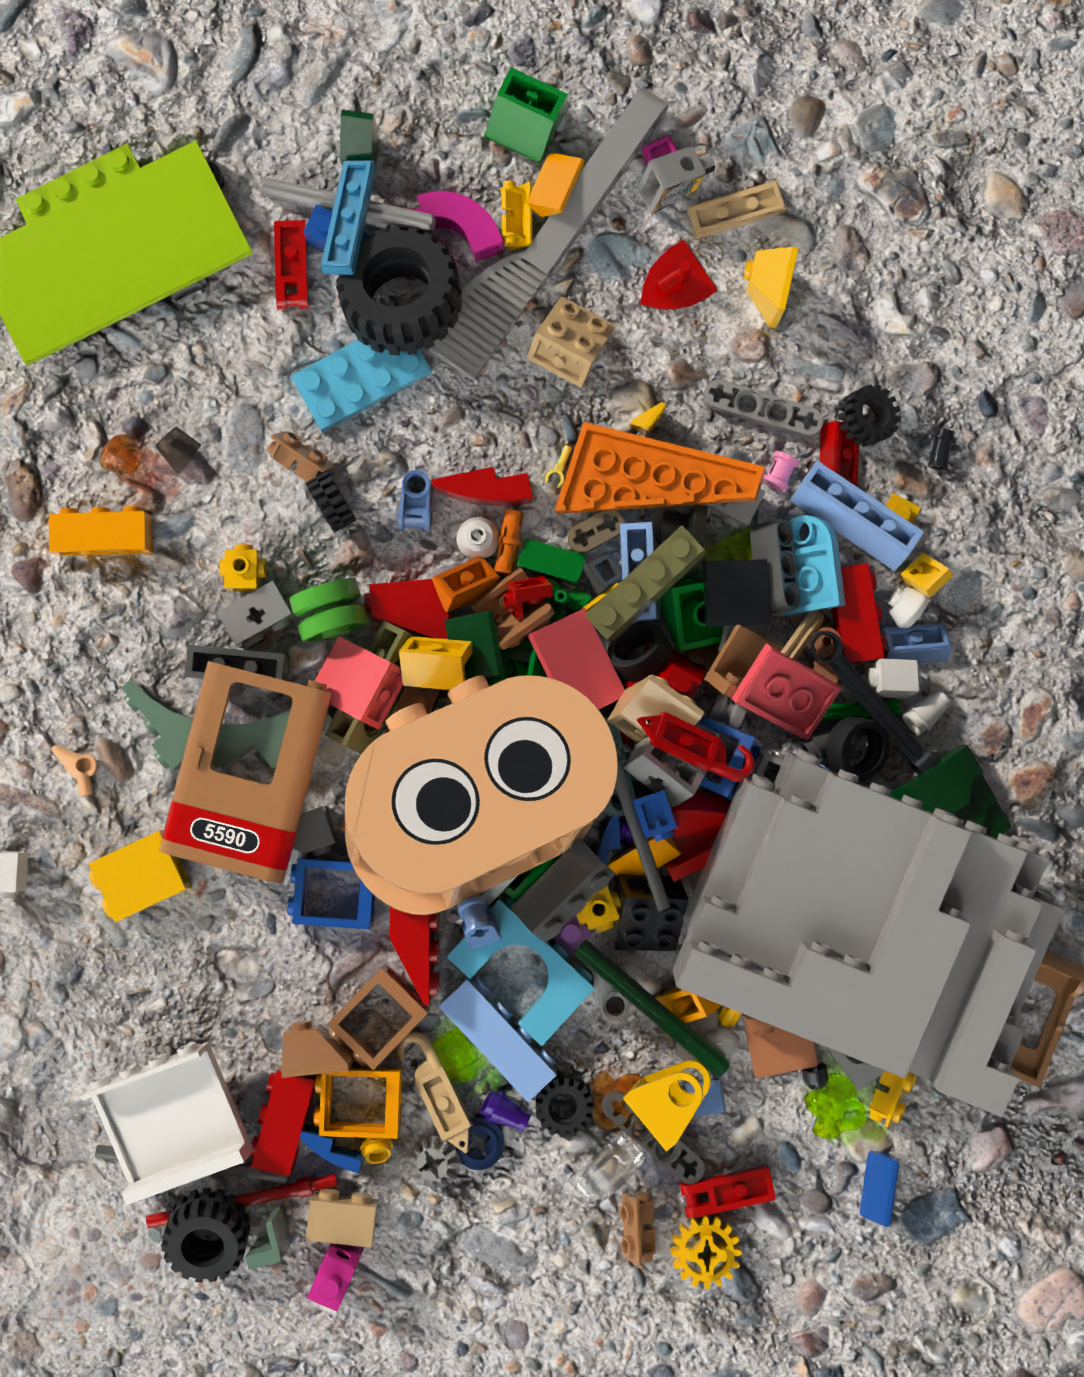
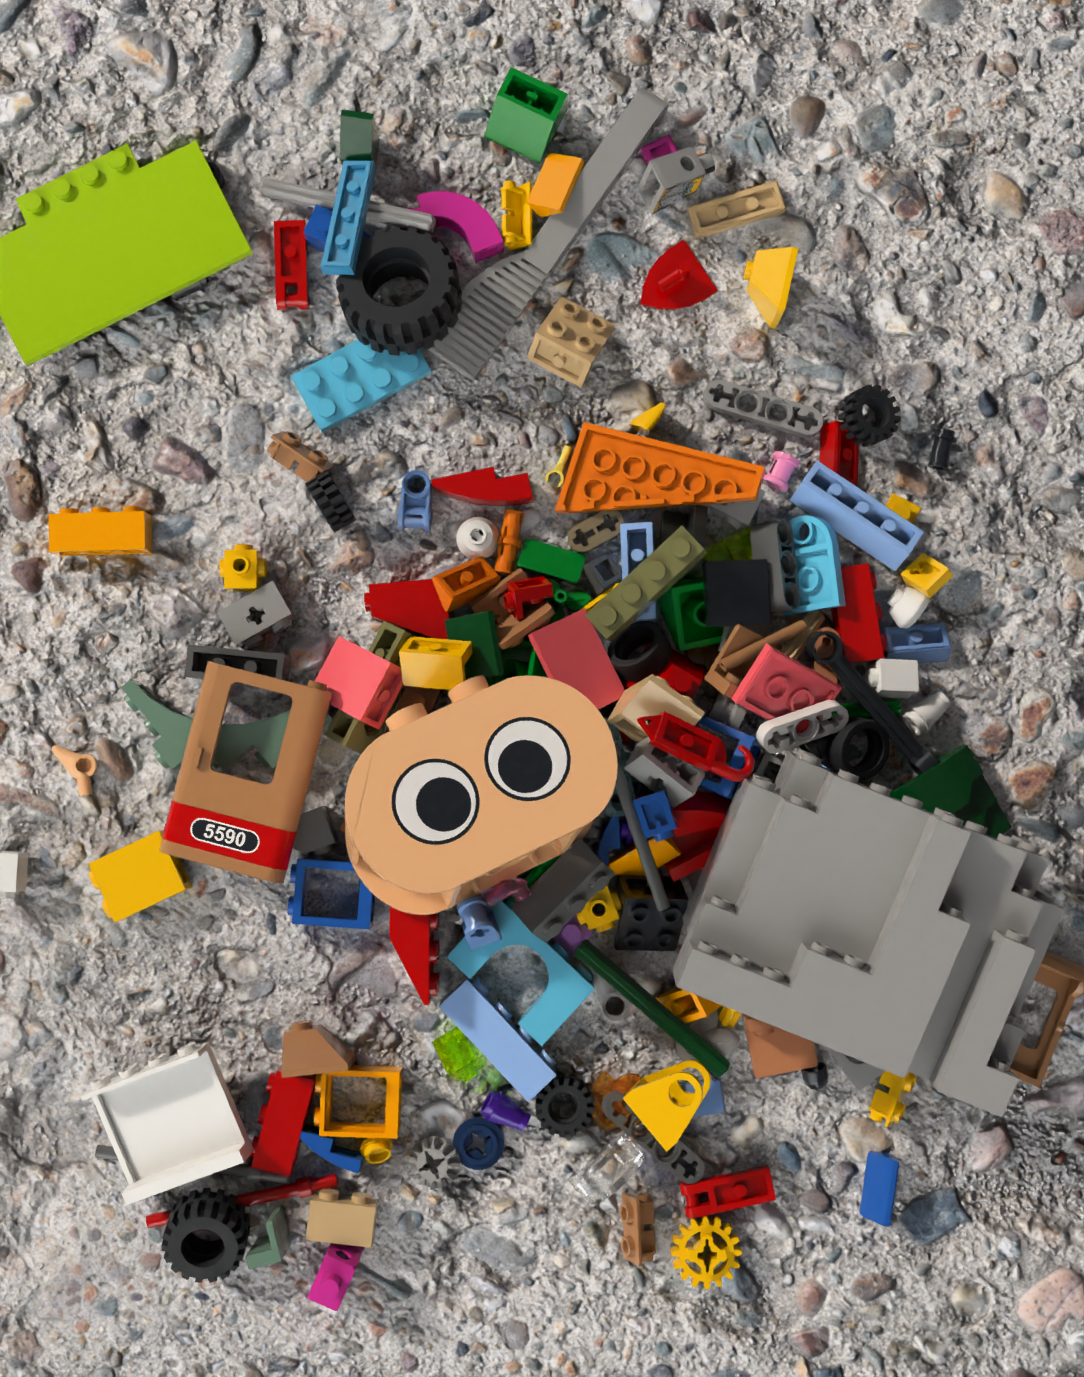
(121, 455): clear orange cone -> none
(177, 448): clear smoke slope -> none
(329, 610): bright green wheel -> none
(401, 994): medium nougat window -> none
(439, 1093): tan plate -> none
(505, 888): none -> clear pink arm
(754, 649): none -> medium nougat piece
(789, 722): none -> white beam
(830, 1106): clear neon green plate -> none

